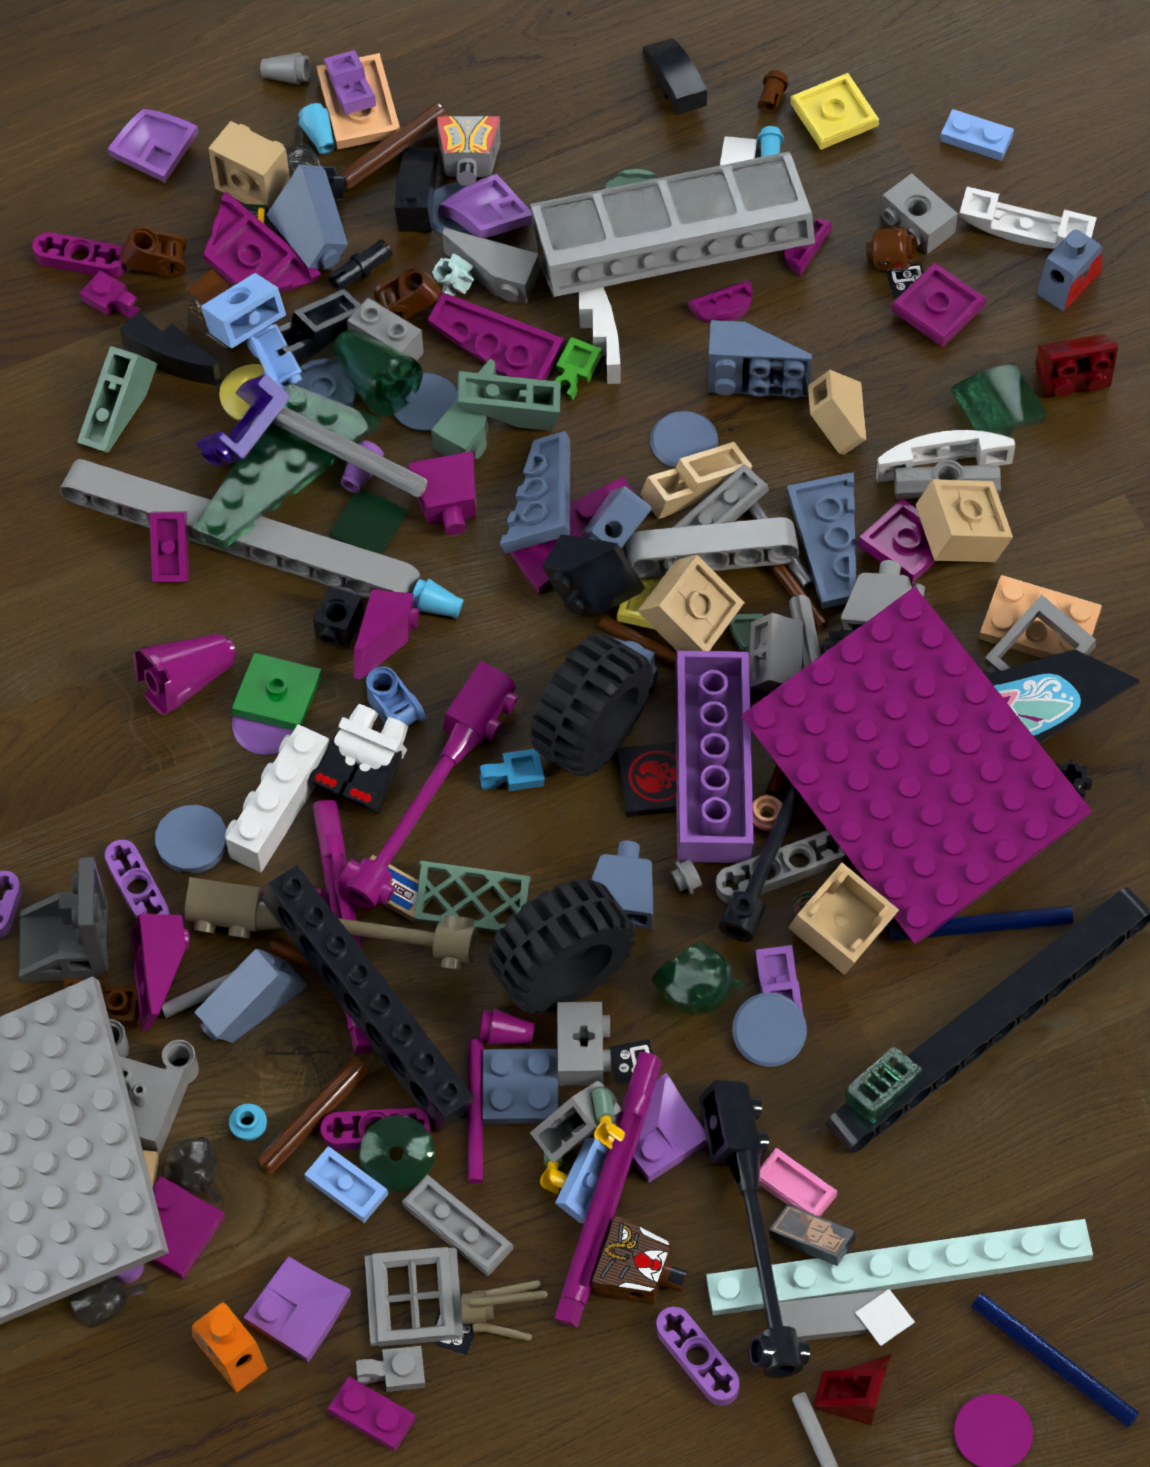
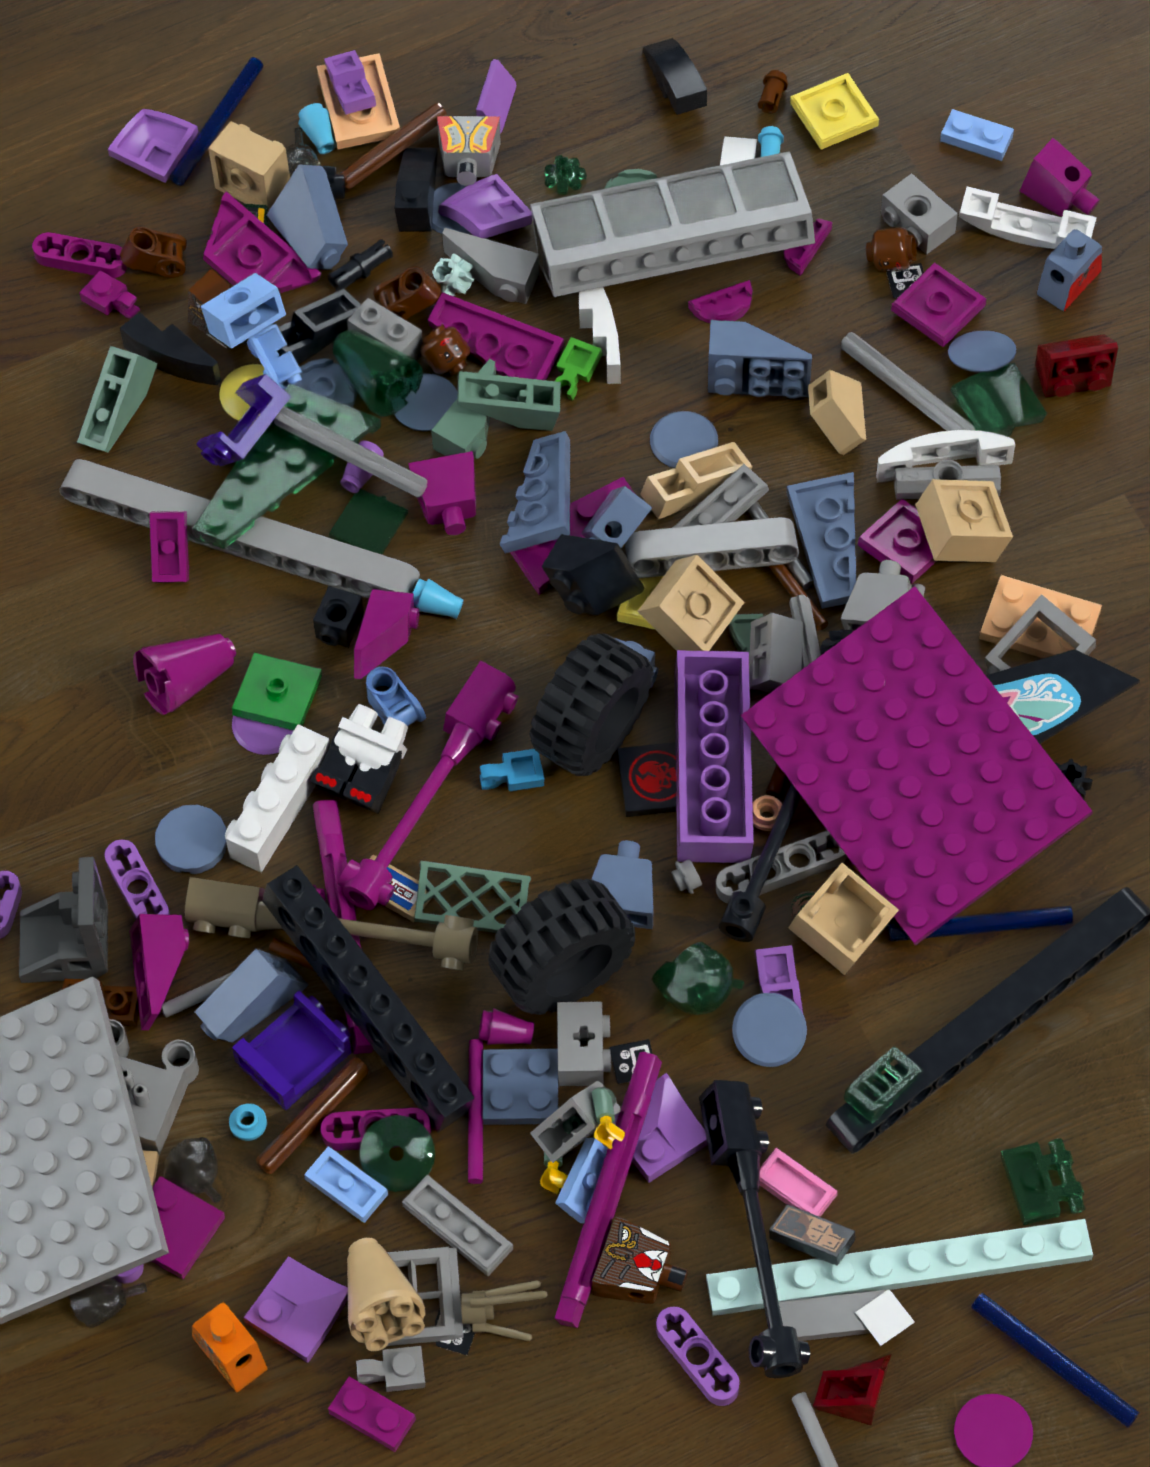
(216, 121): none -> clear blue piece
(287, 68): light grey cone -> none
(294, 1051): none -> dark purple panel
(380, 1297): none -> tan cone
(445, 350): none -> reddish brown head
(496, 93): none -> medium lavender slope
(564, 174): none -> clear green plant
(629, 634): reddish brown bar -> none
(904, 384): none -> light grey axle
(982, 351): none -> sand blue piece
(1032, 1185): none -> clear green plate
(1059, 181): none -> magenta torso

